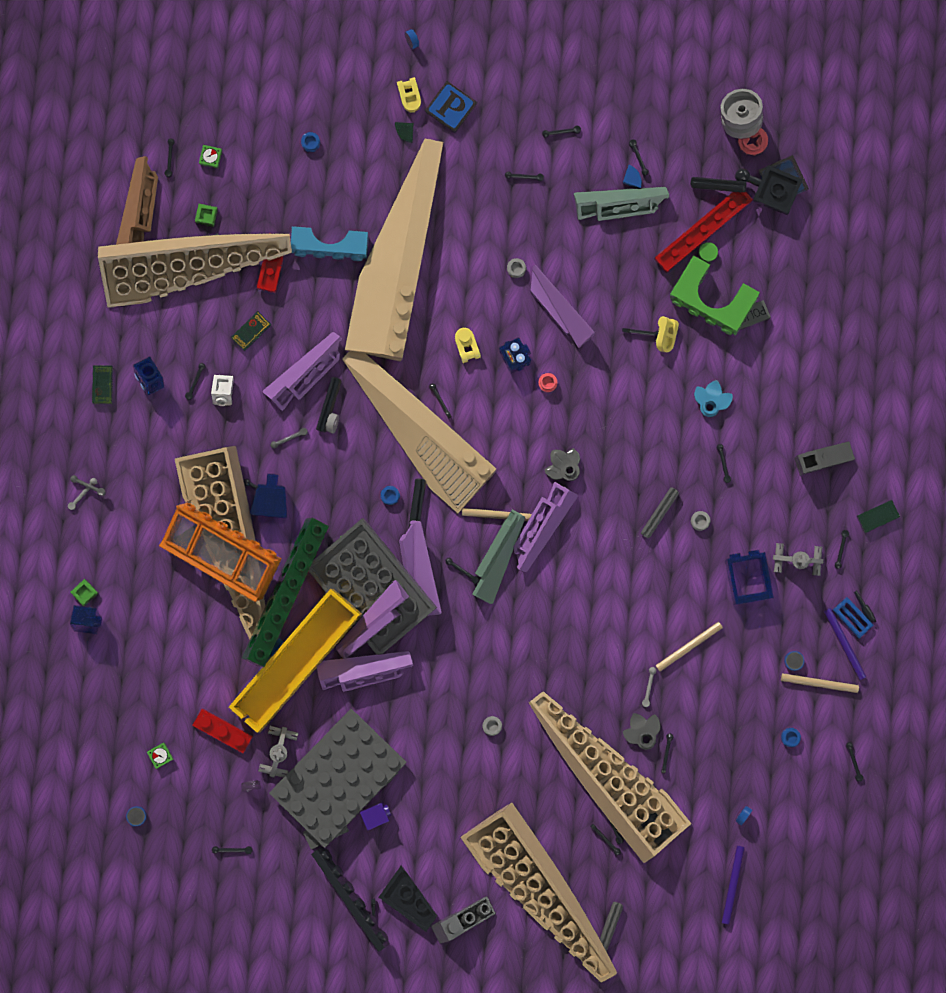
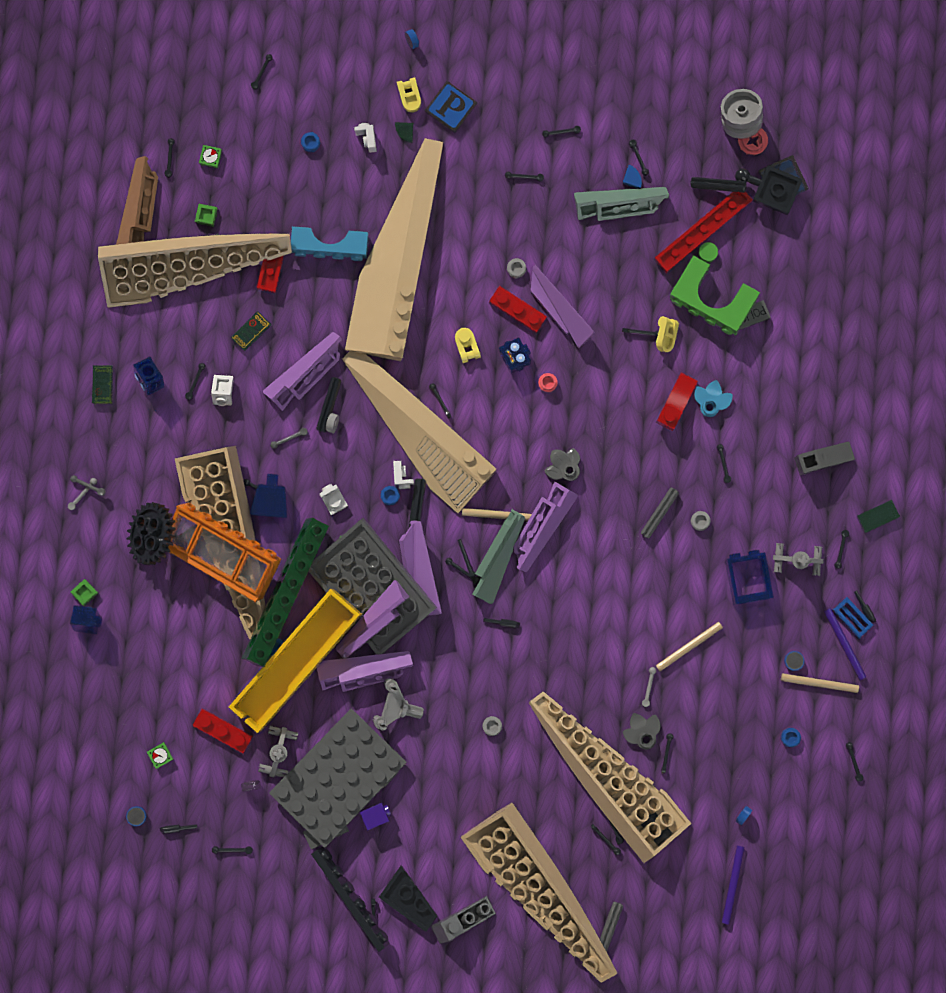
(151, 533): none -> black gear
(176, 828): none -> black piece
(254, 85): none -> black hinge
(333, 499): none -> white bracket
(369, 138): none -> white bracket
(395, 707): none -> light grey axle
(399, 472): none -> white bracket
(471, 574): none -> black piece
(503, 622): none -> black piece
(517, 309): none -> red plate
(676, 401): none -> red slope

